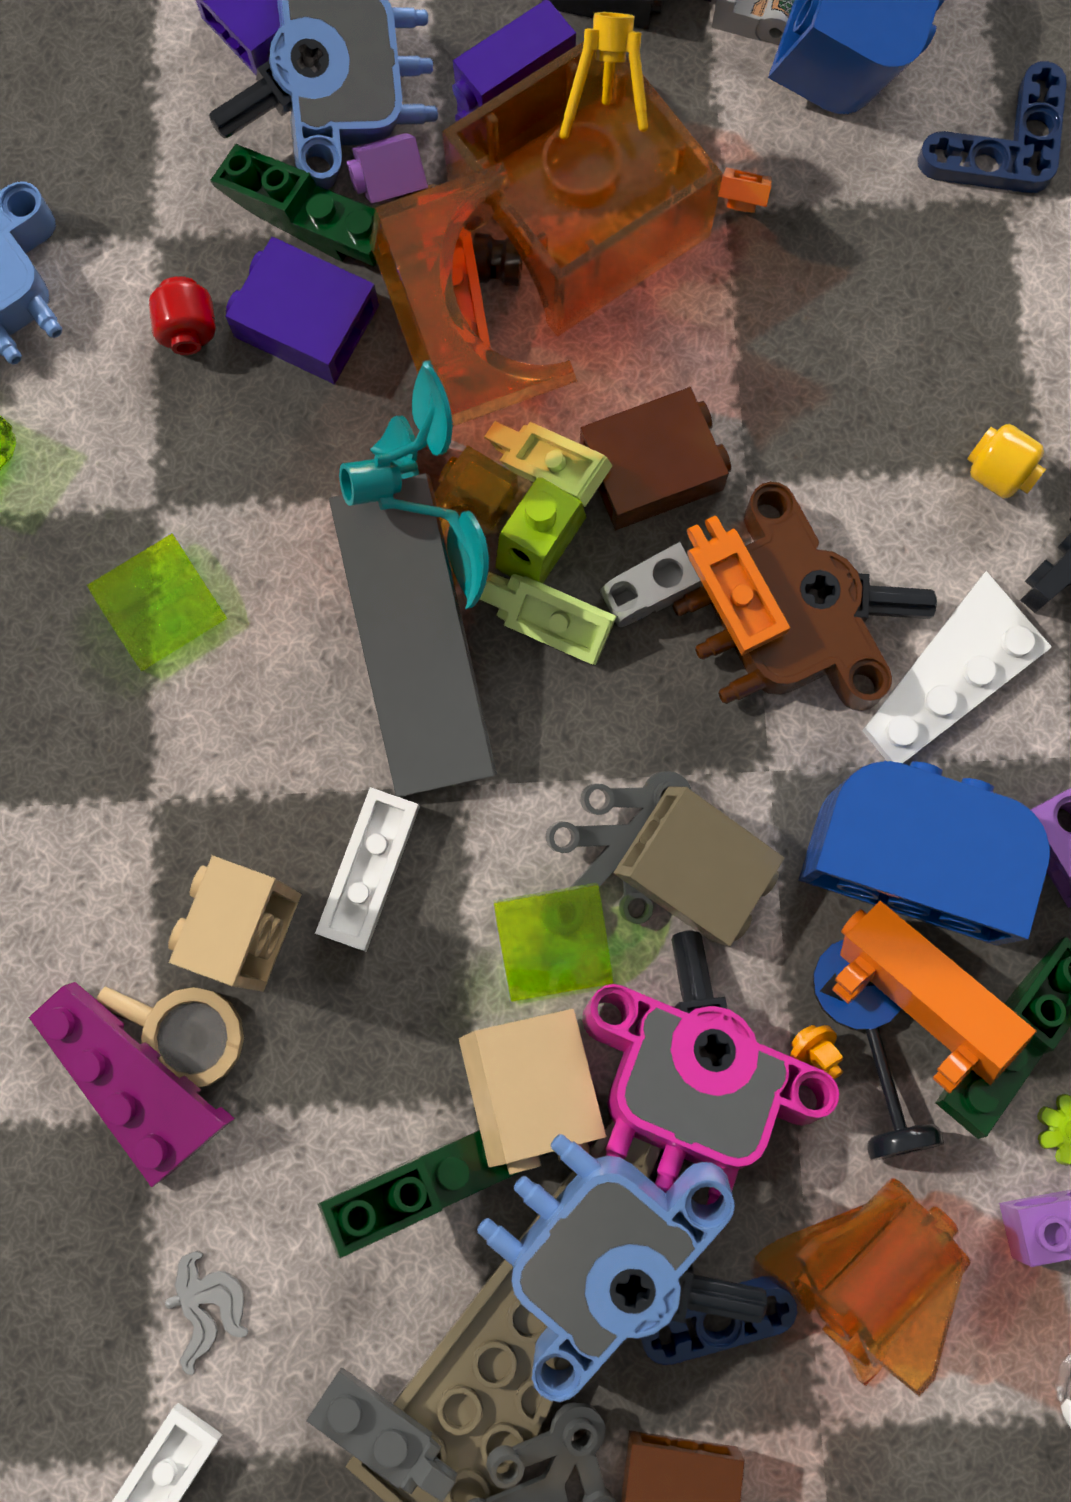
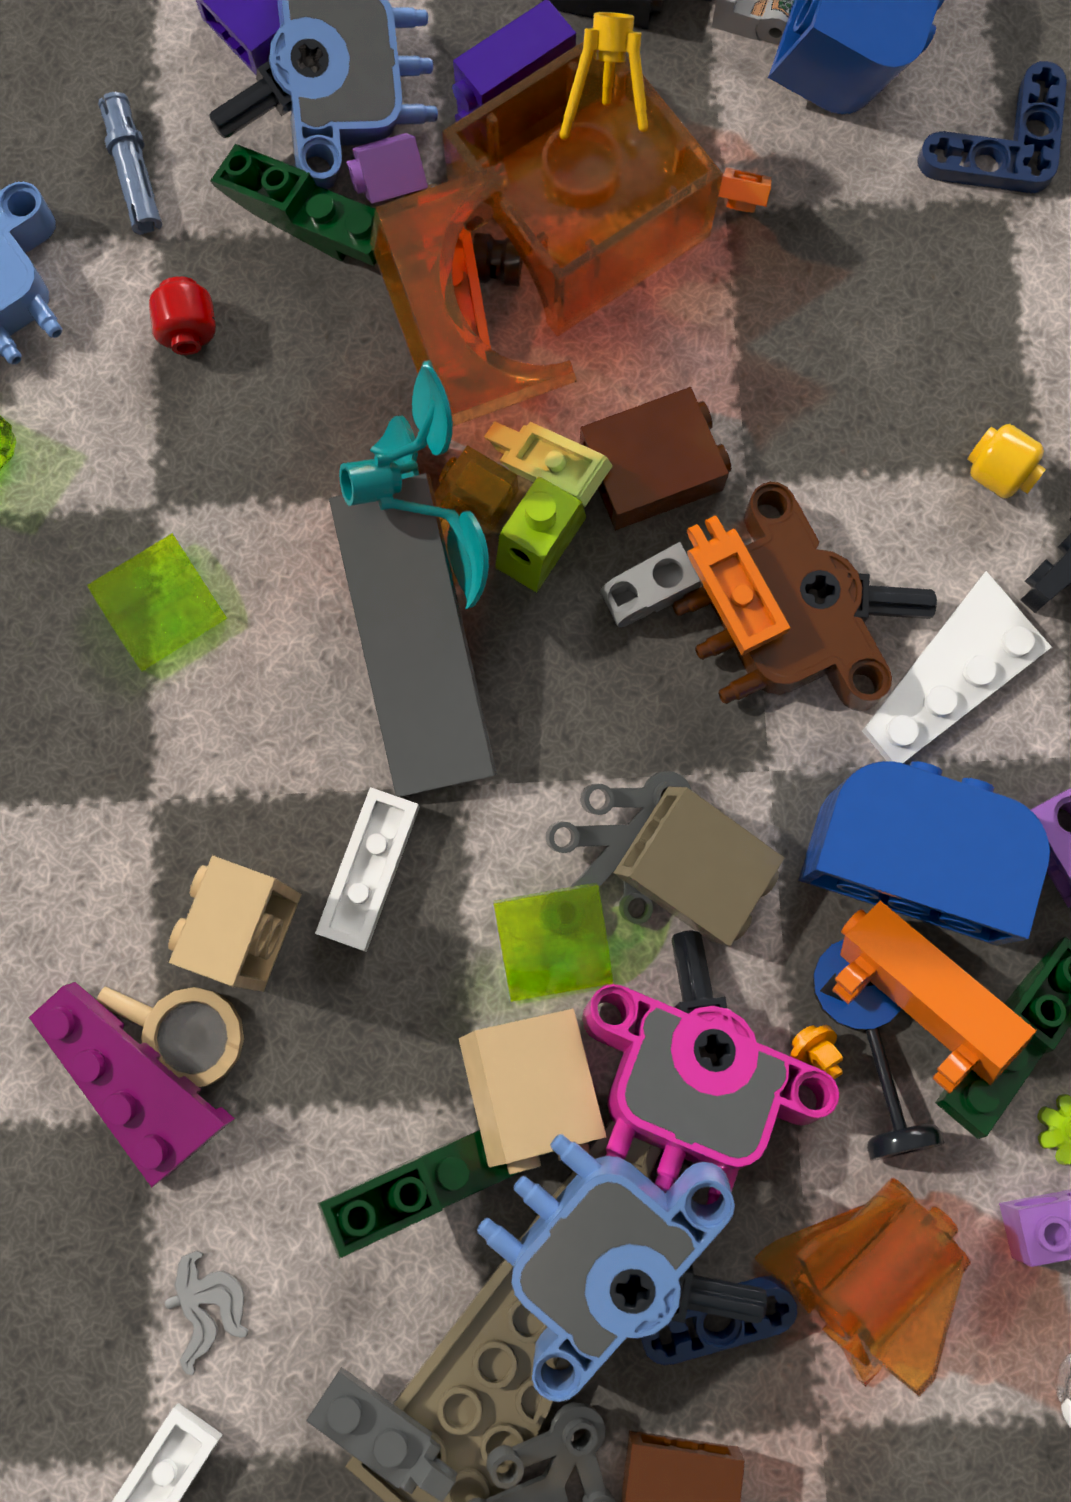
(126, 147): none -> sand blue pin
(302, 309): dark purple brick -> none
(550, 615): yellowish green hinge -> none

